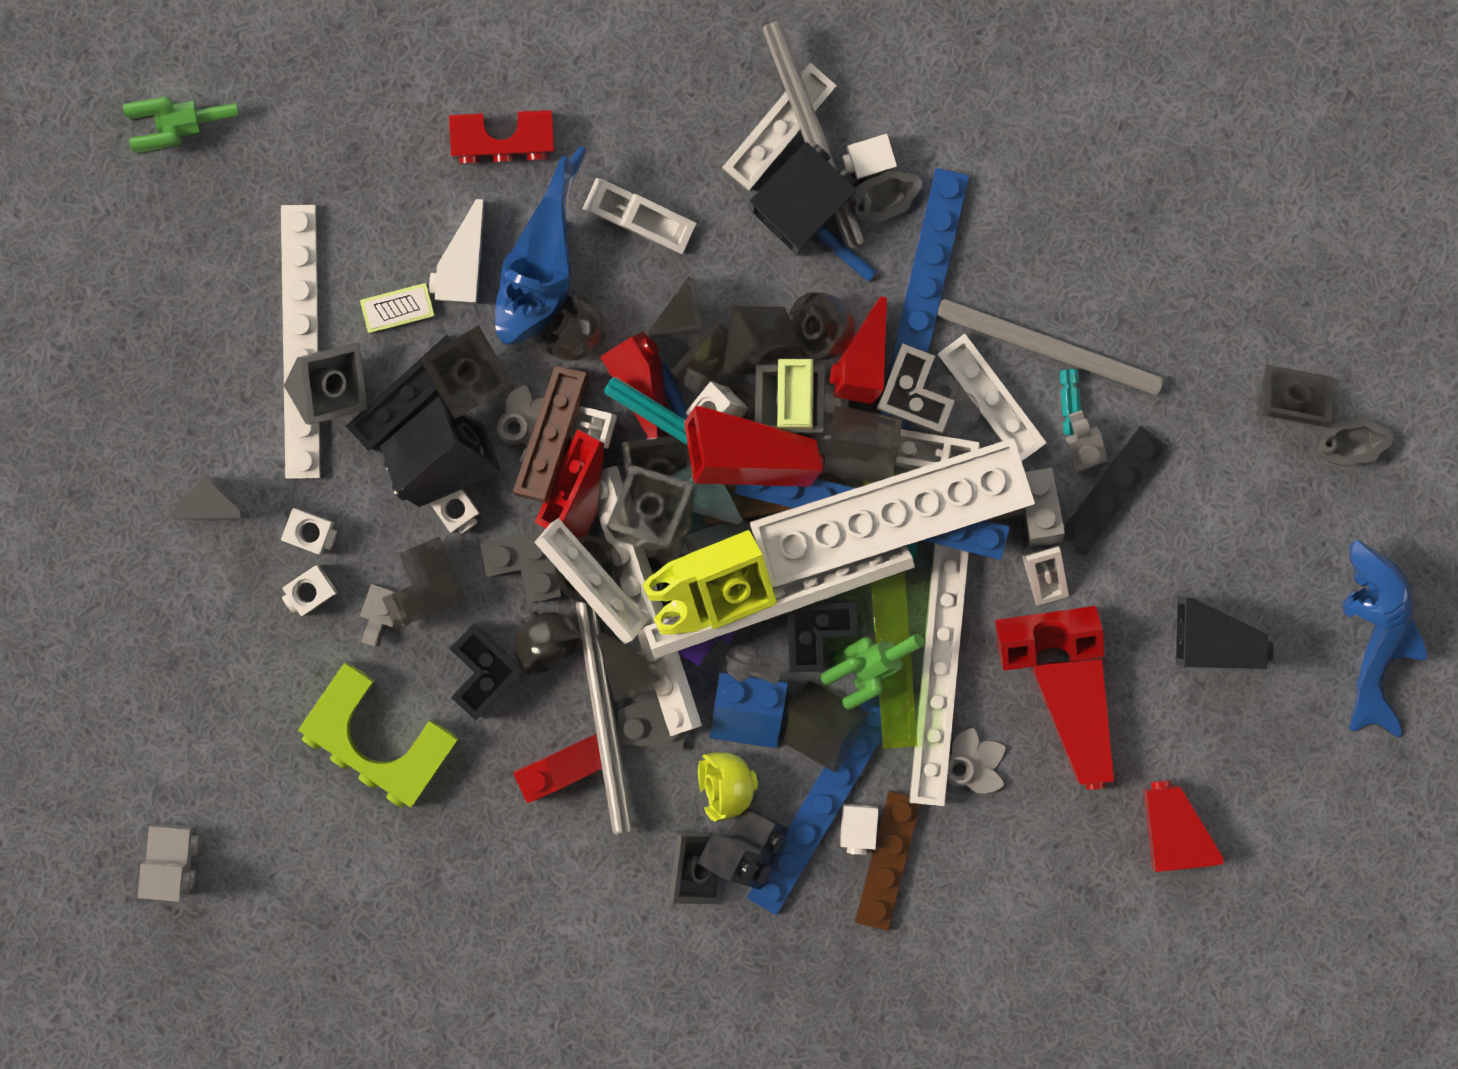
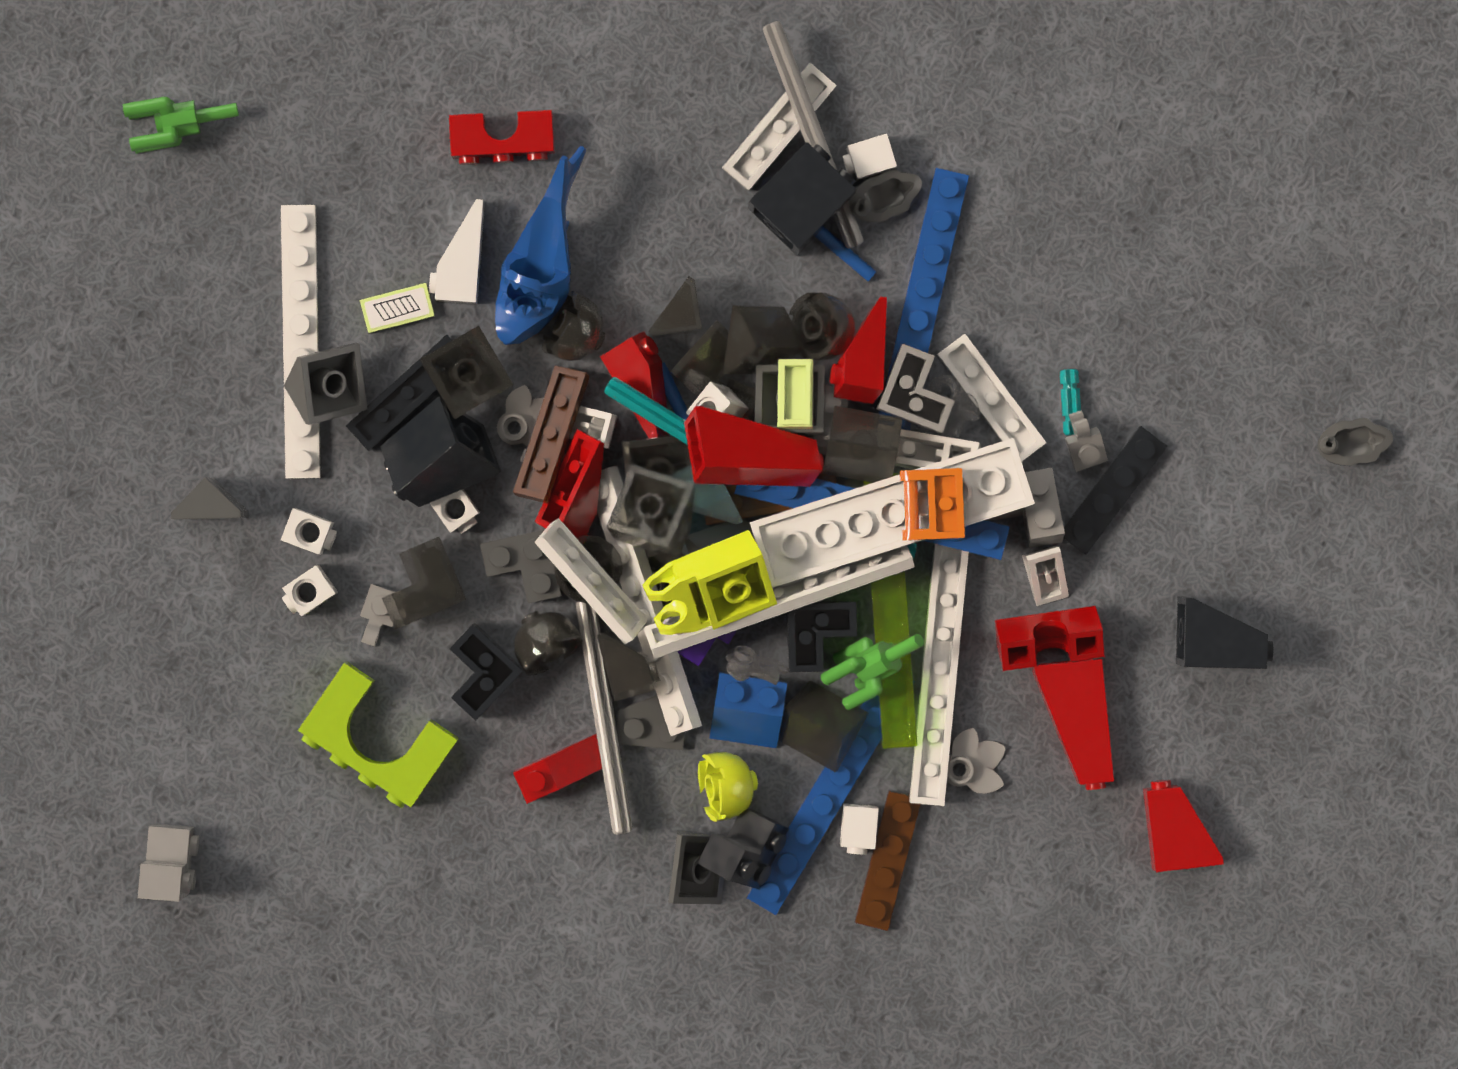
(639, 215): white slope -> none
(944, 501): none -> orange plate
(1050, 347): light grey axle -> none
(1296, 397): clear smoke slope -> none
(1394, 635): blue piece -> none

